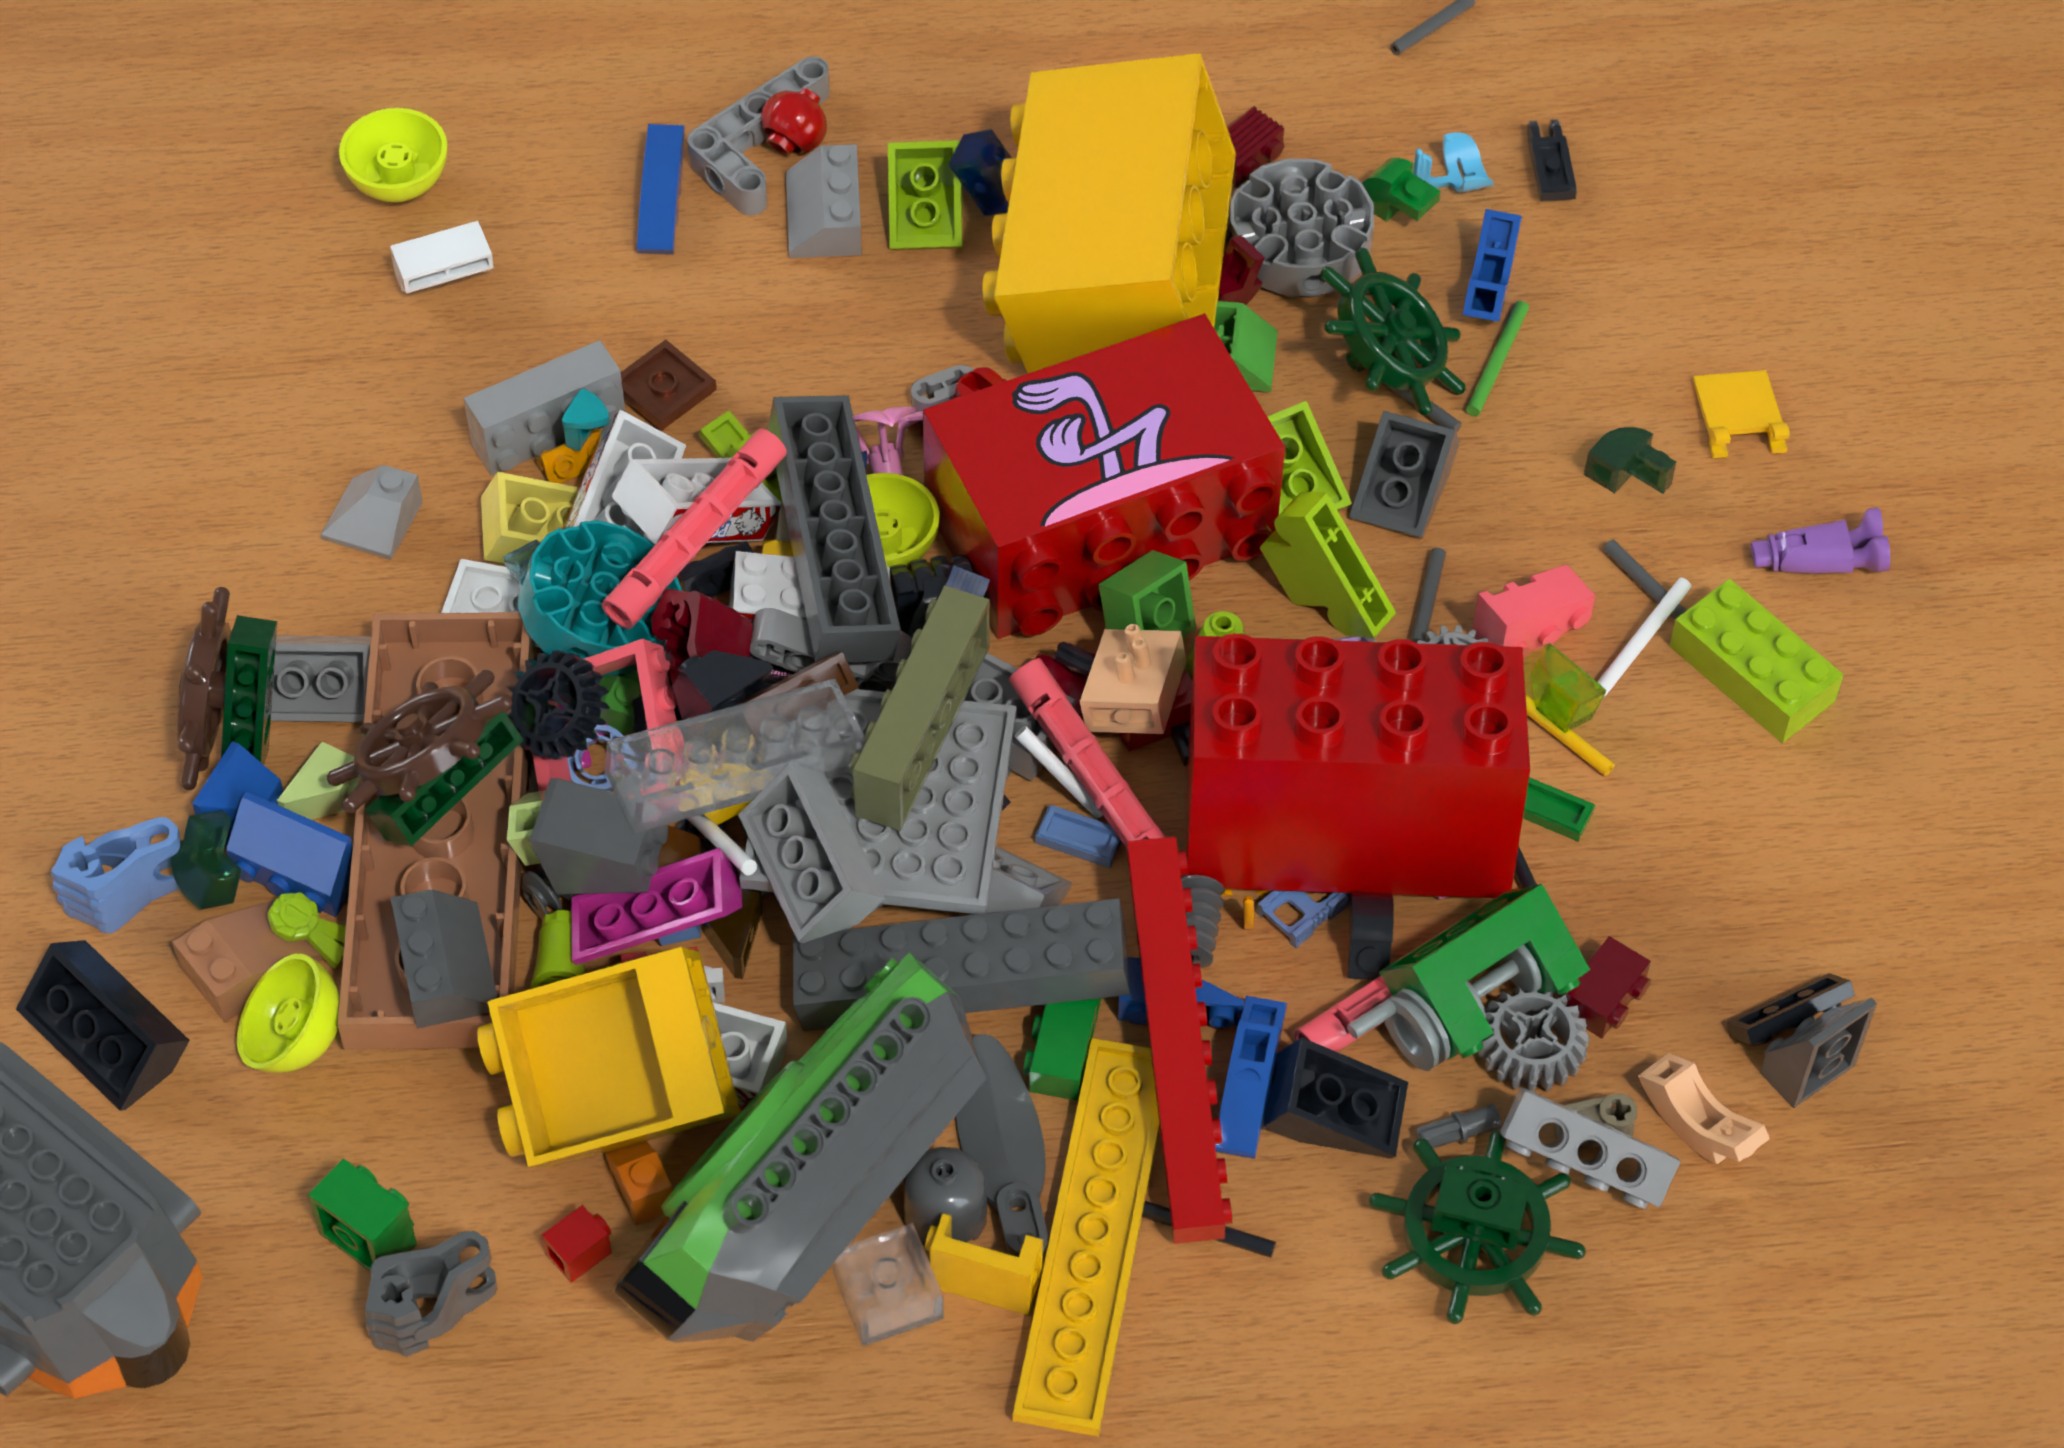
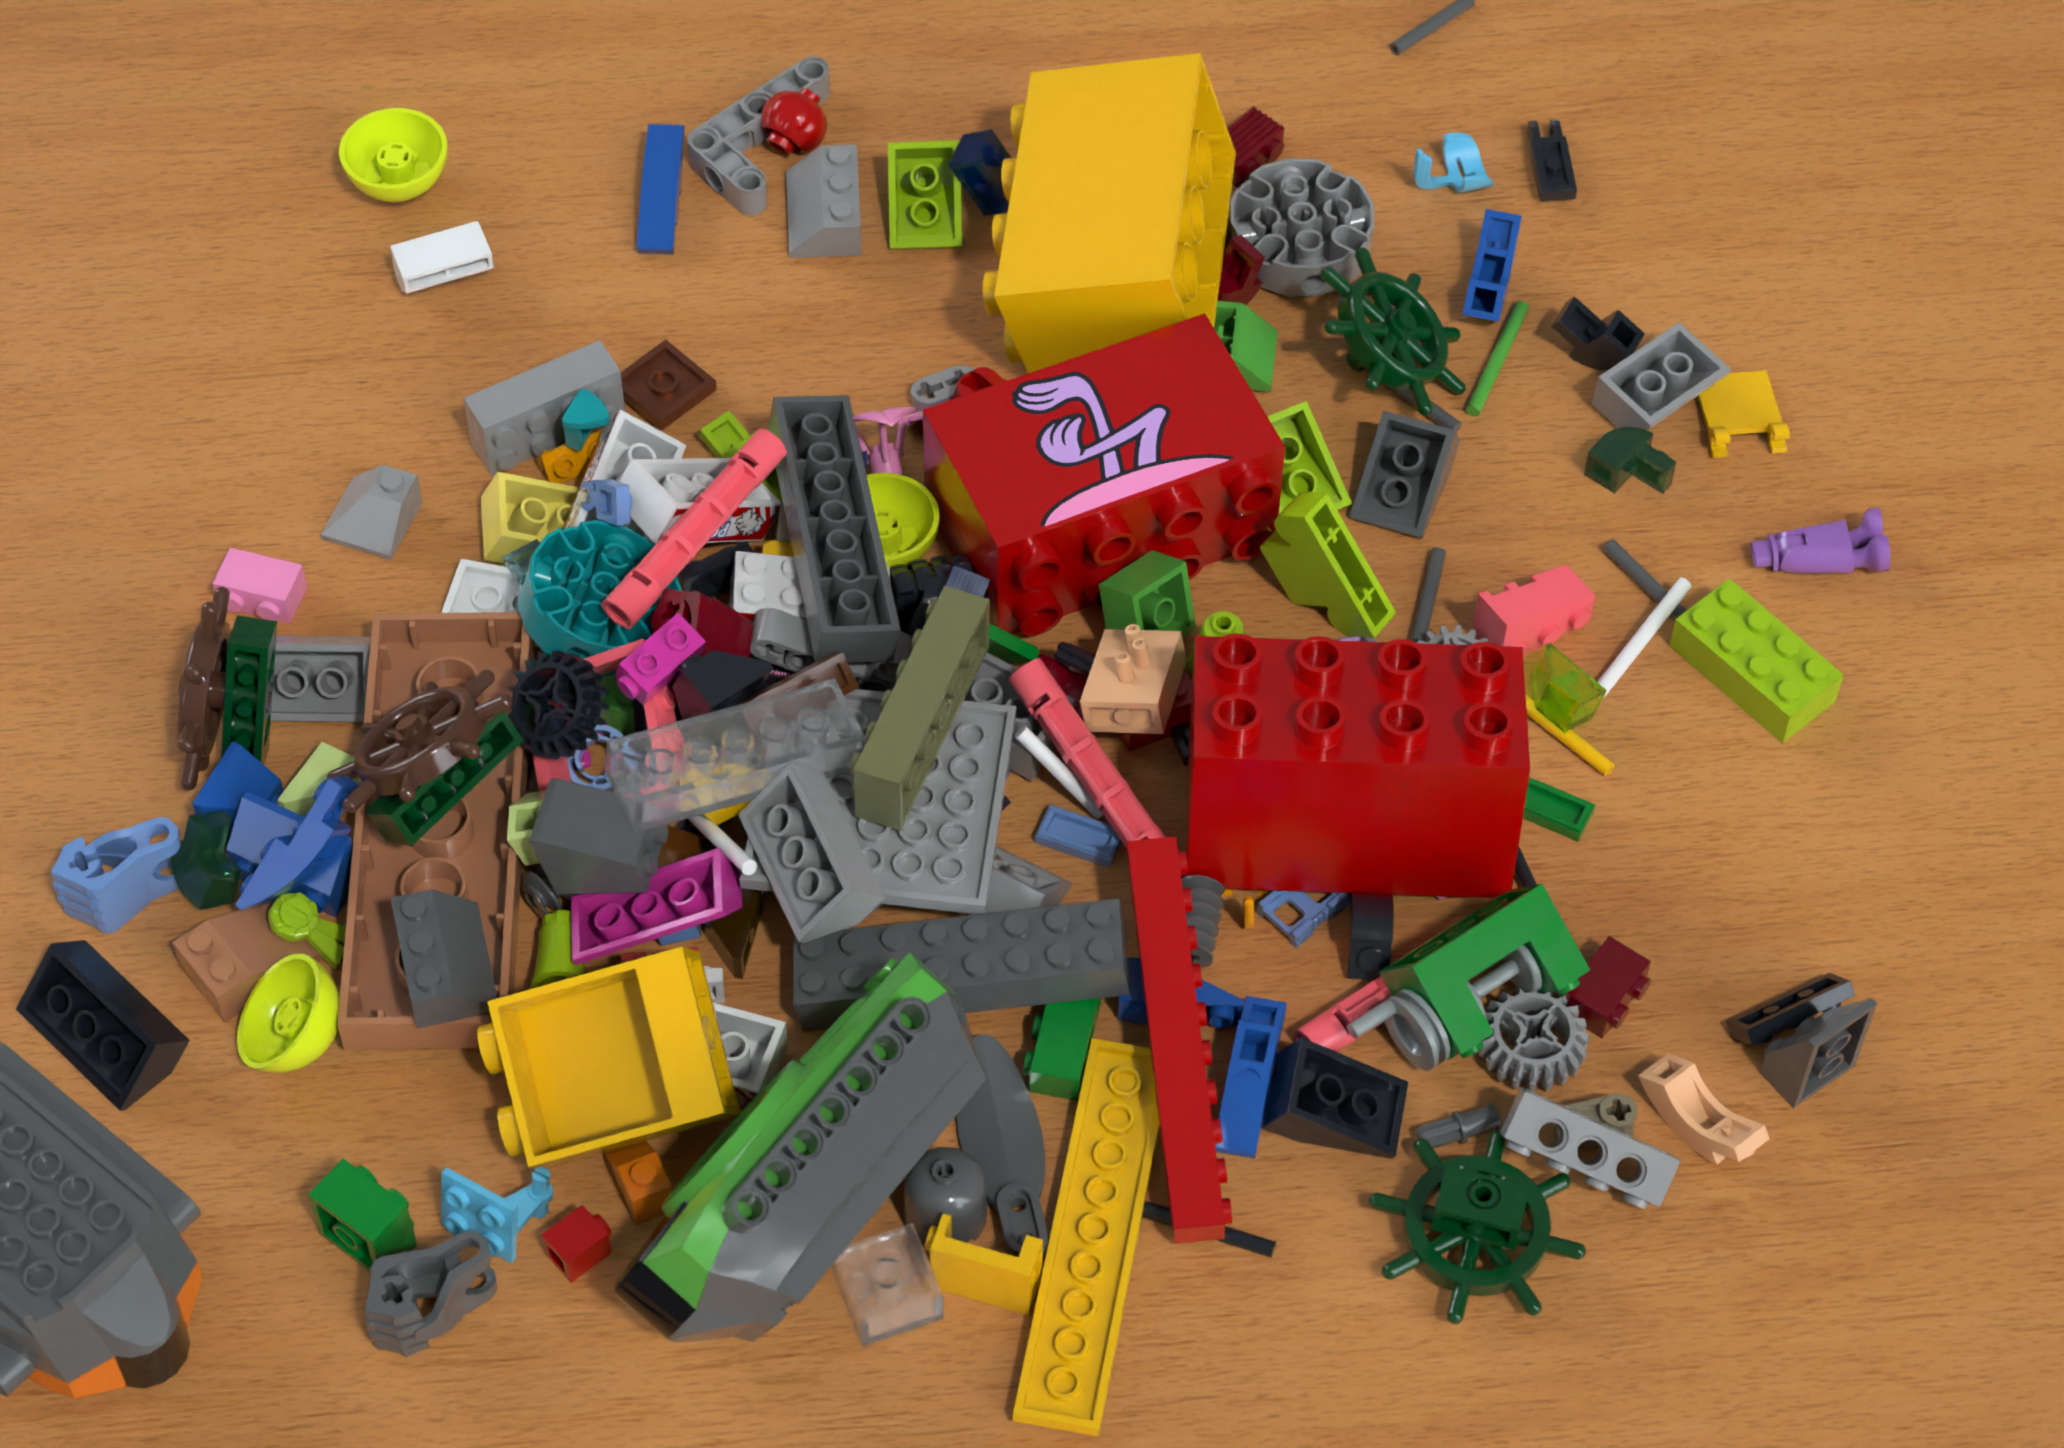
(261, 585): none -> bright pink brick
(295, 858): none -> blue slope
(498, 1219): none -> medium azure plate
(610, 500): none -> medium blue plate
(658, 659): none -> dark pink brick
(1010, 648): none -> green tile
(1397, 188): green brick -> none
(1597, 341): none -> black brick
(1657, 379): none -> light grey slope

